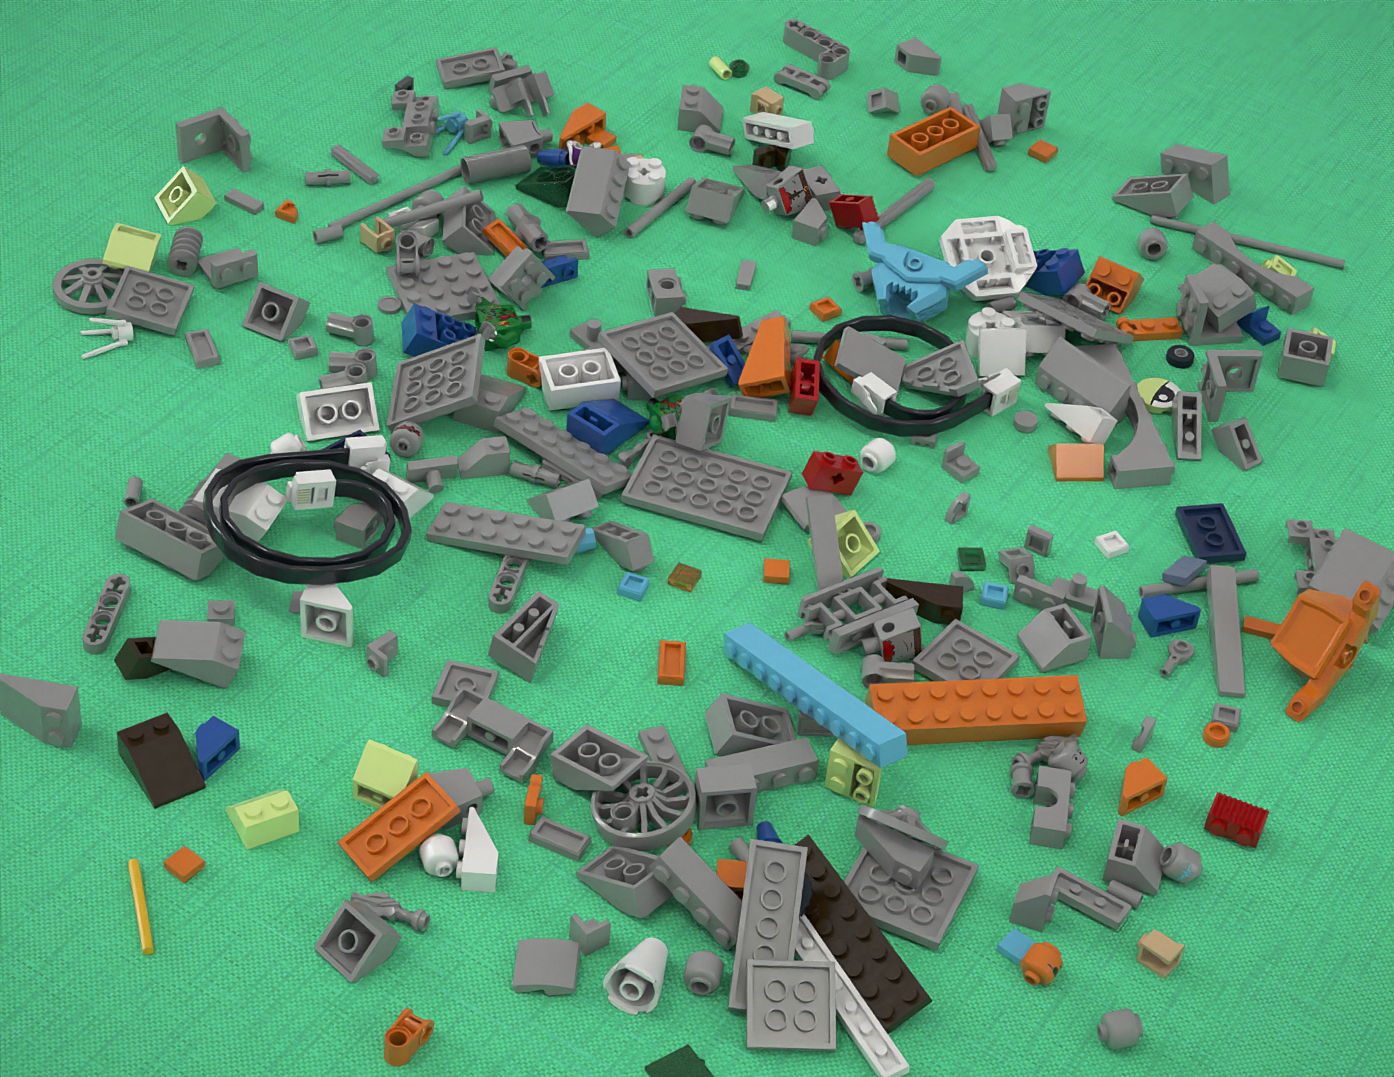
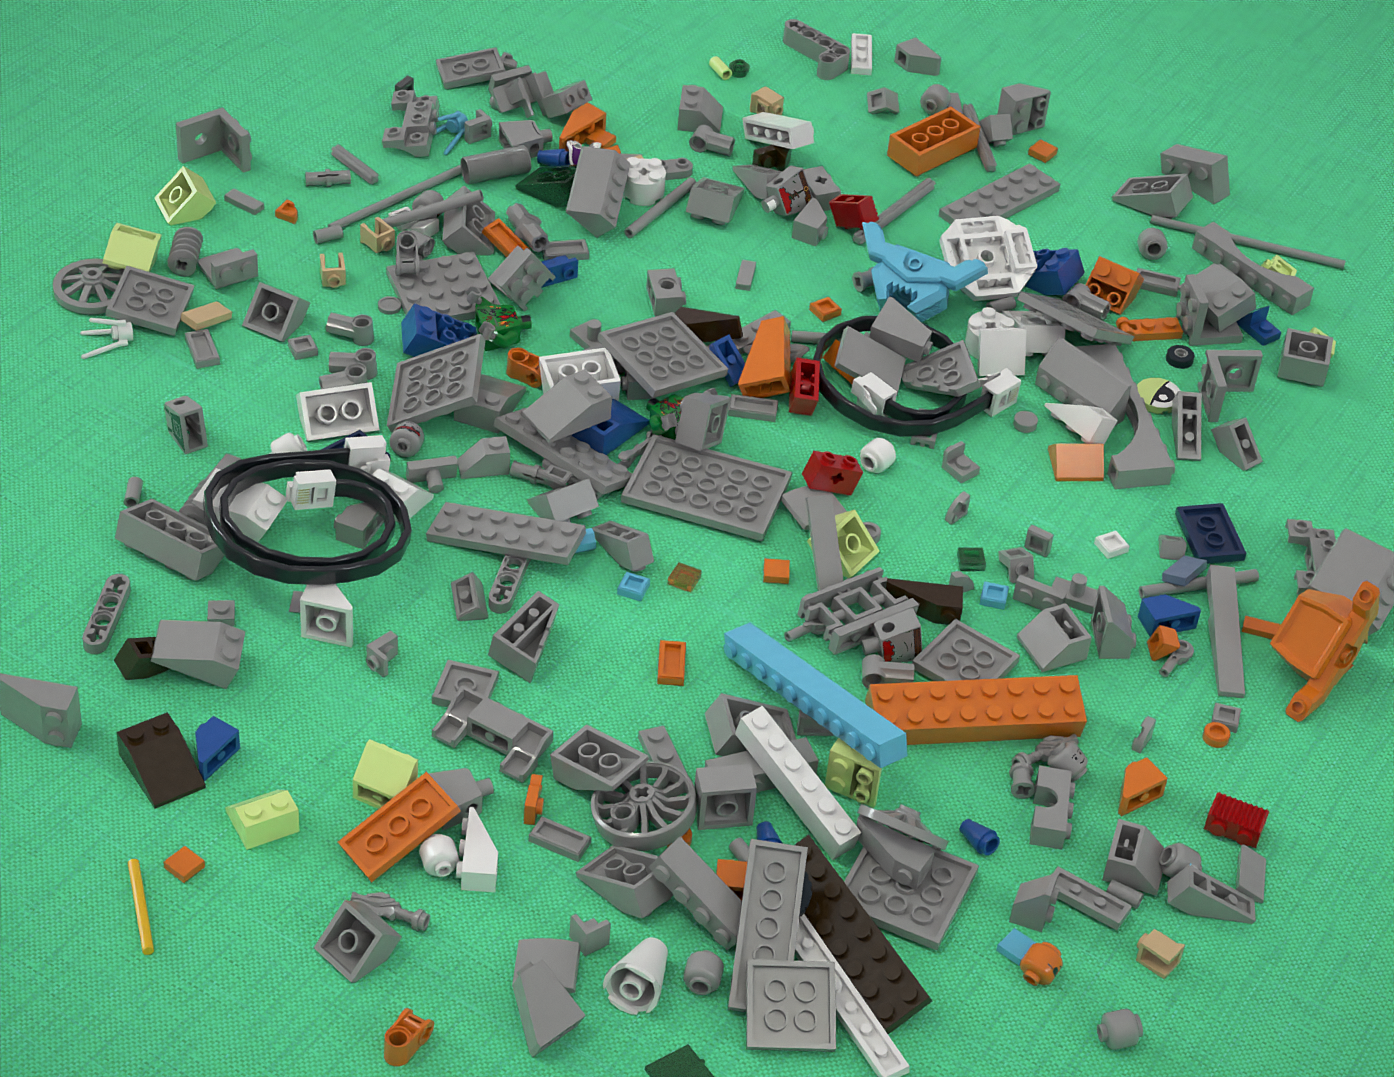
(183, 416): none -> light grey torso
(206, 315): none -> tan tile
(333, 276): none -> tan window
(469, 598): none -> light grey slope
(544, 1006): none -> light grey slope
(556, 476): none -> light grey slope
(566, 99): none -> light grey brick
(569, 407): none -> light grey slope
(677, 168): none -> light grey plate
(797, 783): none -> white brick
(802, 81): light grey plate -> none
(861, 54): none -> white tile
(901, 331): none -> light grey slope
(980, 837): none -> blue cone
(1003, 196): none -> light grey plate
(1159, 282): none -> light grey tile
(1163, 642): none -> orange slope
(1171, 547): none -> light grey slope
(1208, 897): none -> light grey slope
(1251, 874): none -> light grey slope

